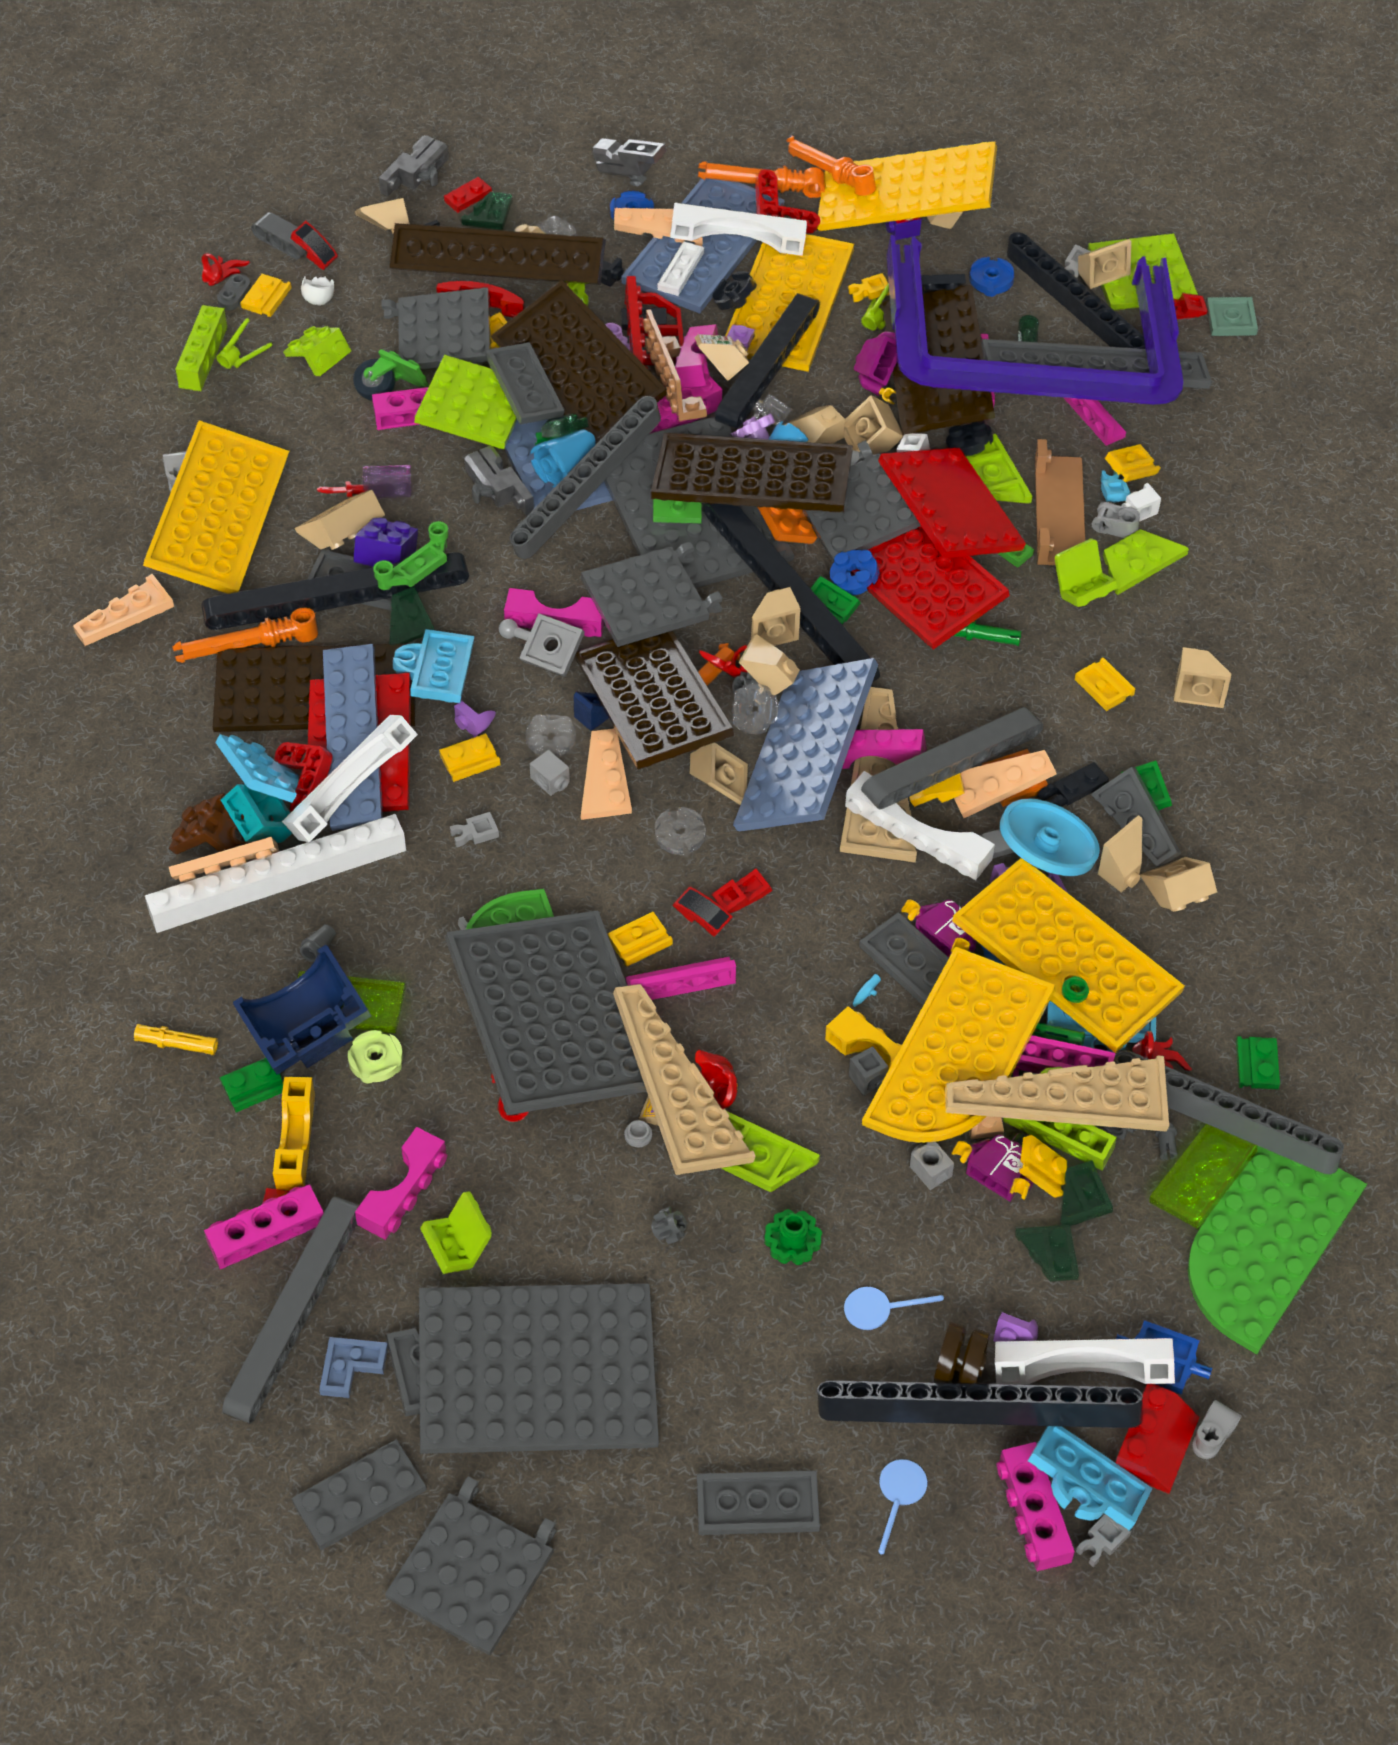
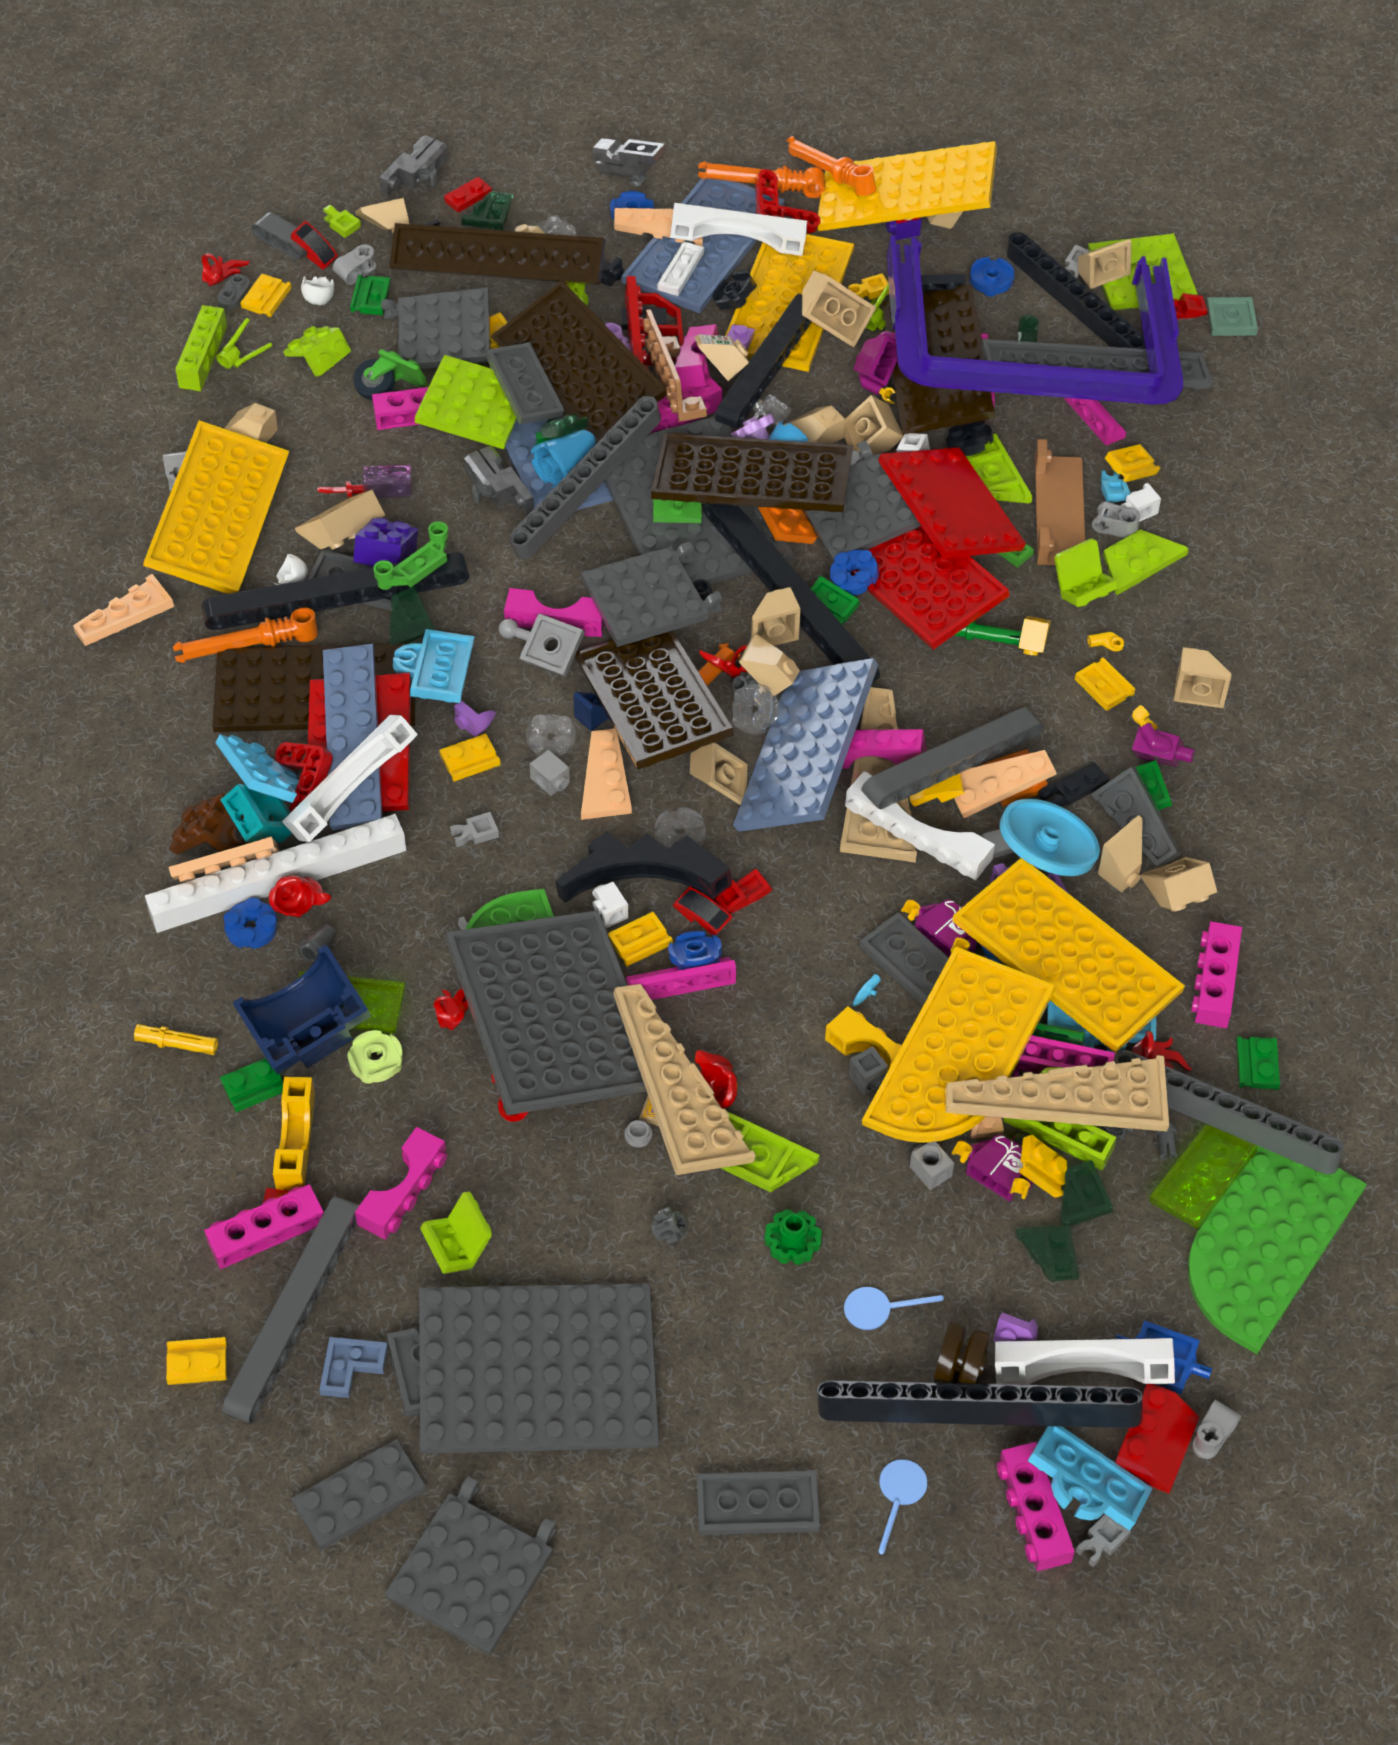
(196, 1360): none -> yellow plate
(250, 910): none -> blue plate
(254, 422): none -> tan slope
(292, 570): none -> white hair
(297, 895): none -> red hair
(343, 222): none -> lime plate
(355, 264): none -> light grey piece
(369, 294): none -> green plate
(452, 1010): none -> red piece
(498, 297): red slope -> none
(610, 904): none -> white brick
(645, 858): none -> black arch
(694, 950): none -> blue plate
(703, 588): none -> black plate
(835, 308): none -> tan slope
(1034, 635): none -> yellow slope
(1077, 984): green plate -> none
(1107, 639): none -> yellow arm
(1158, 745): none -> magenta torso
(1226, 941): none -> dark pink brick

